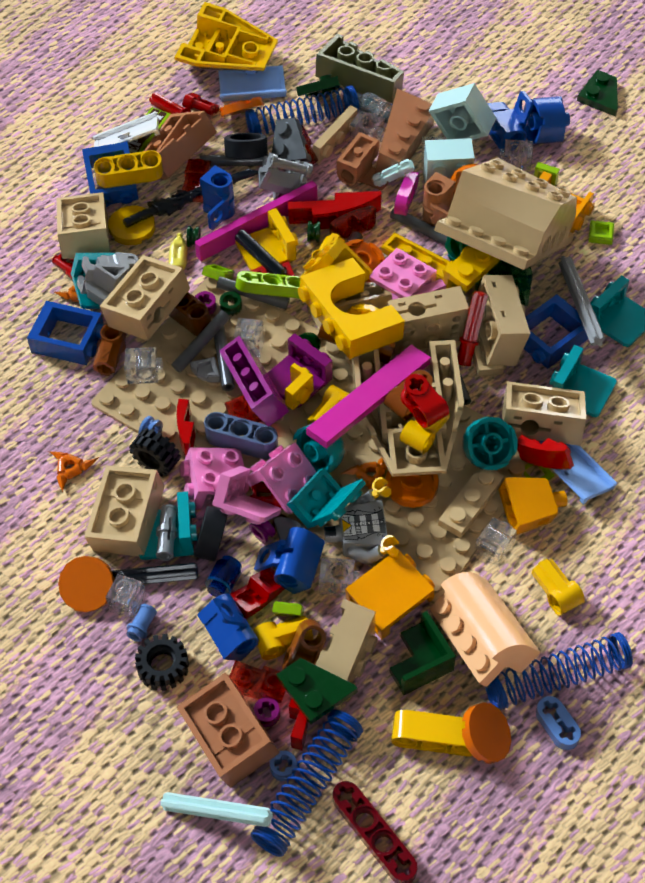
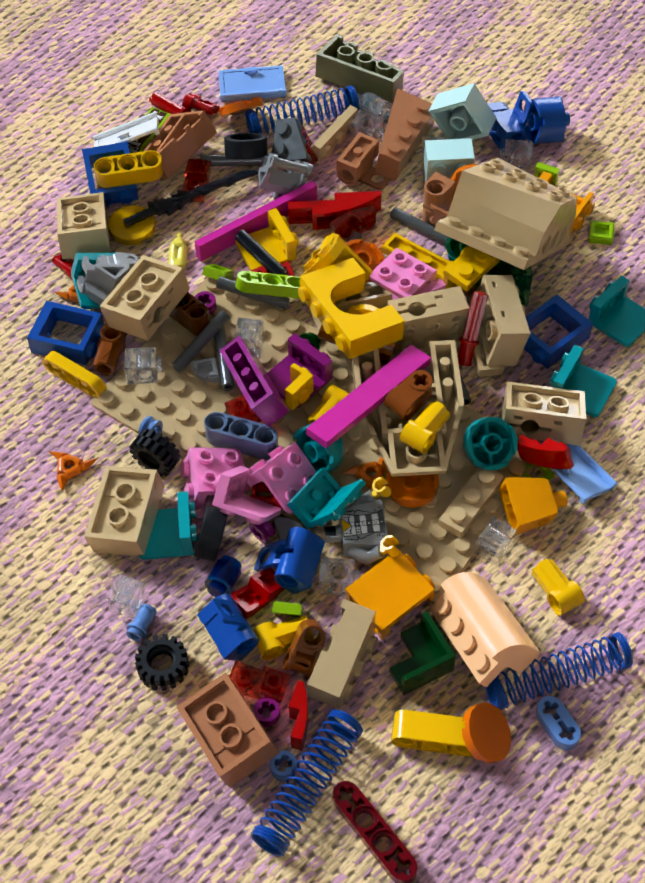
(74, 374): none -> yellow beam
(85, 583): orange tile -> none
(161, 573): black axle -> none
(167, 532): light grey pin -> none
(185, 427): red slope -> none
(193, 235): dark green bush -> none
(217, 196): blue piece -> none
(217, 809): light aqua axle -> none
(226, 42): yellow wedge -> none
(230, 309): dark green bush -> none
(313, 231): dark green bush -> none
(314, 689): dark green wing -> none
(326, 83): dark green wing -> none
(393, 172): light aqua axle -> none
(406, 193): dark pink beam -> none
(423, 402): red piece -> none
(581, 301): light grey axle -> none
(600, 93): dark green wing -> none

